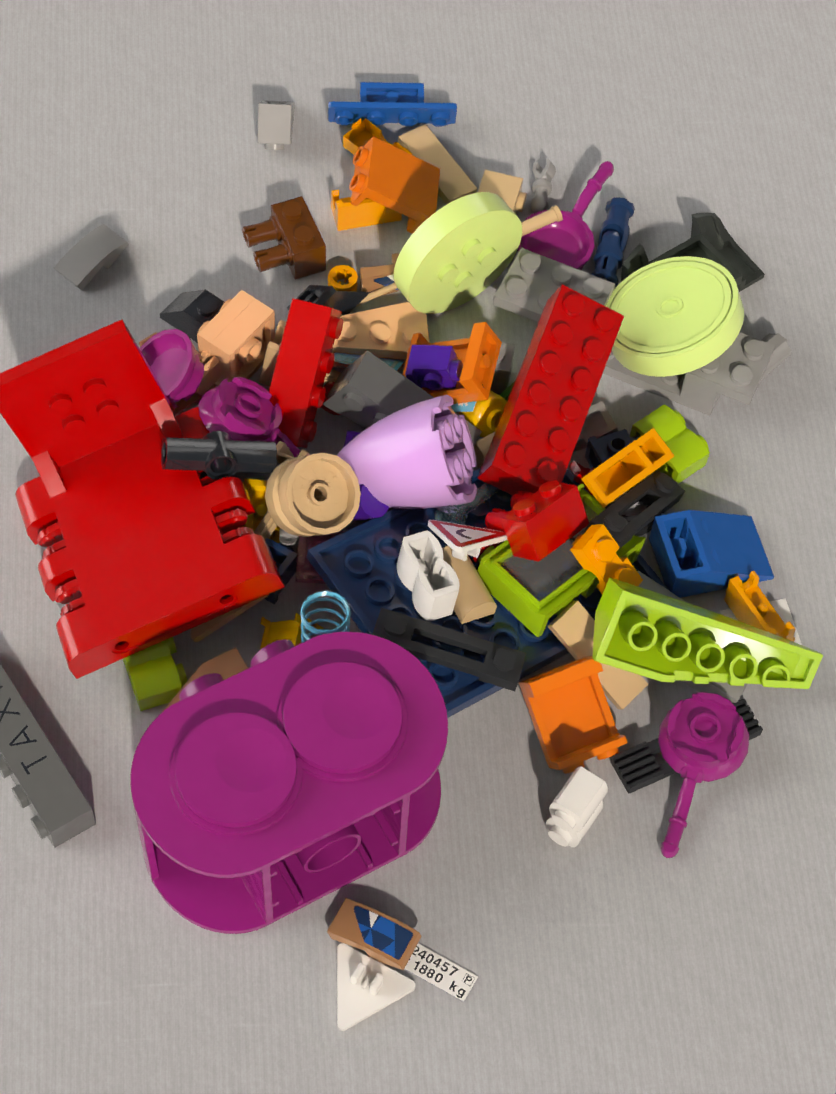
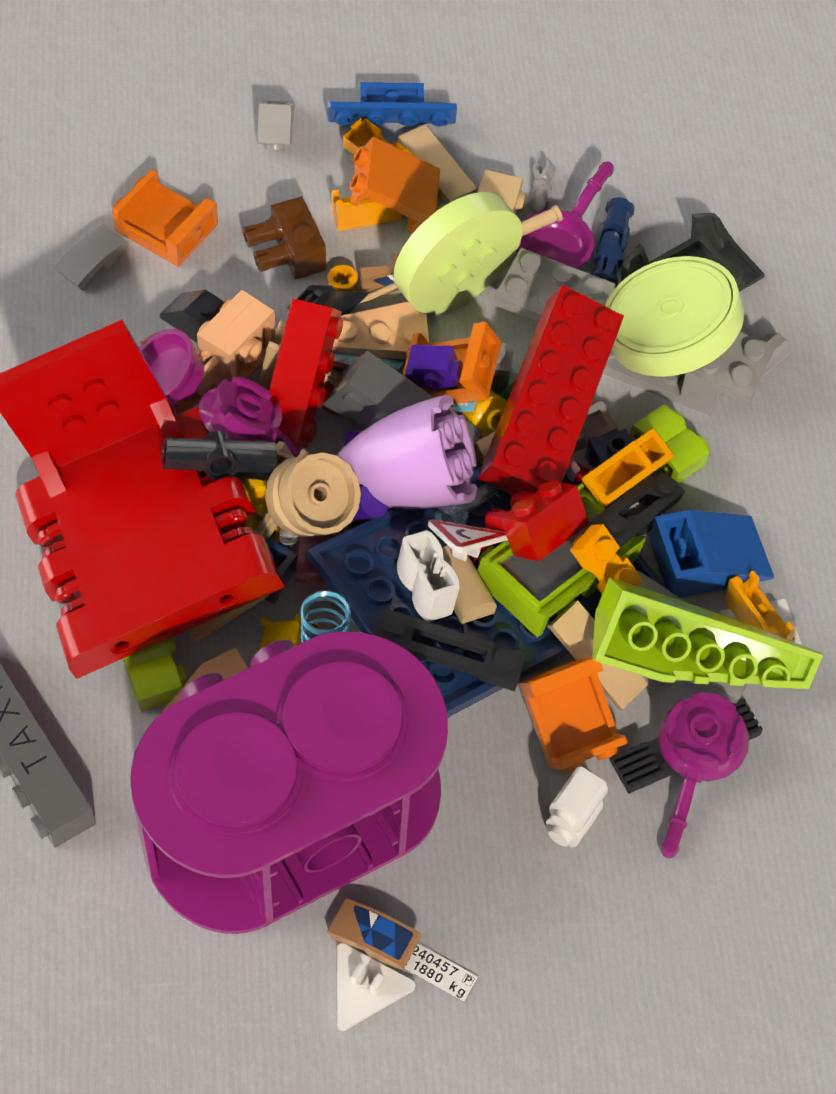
(163, 219): none -> orange panel

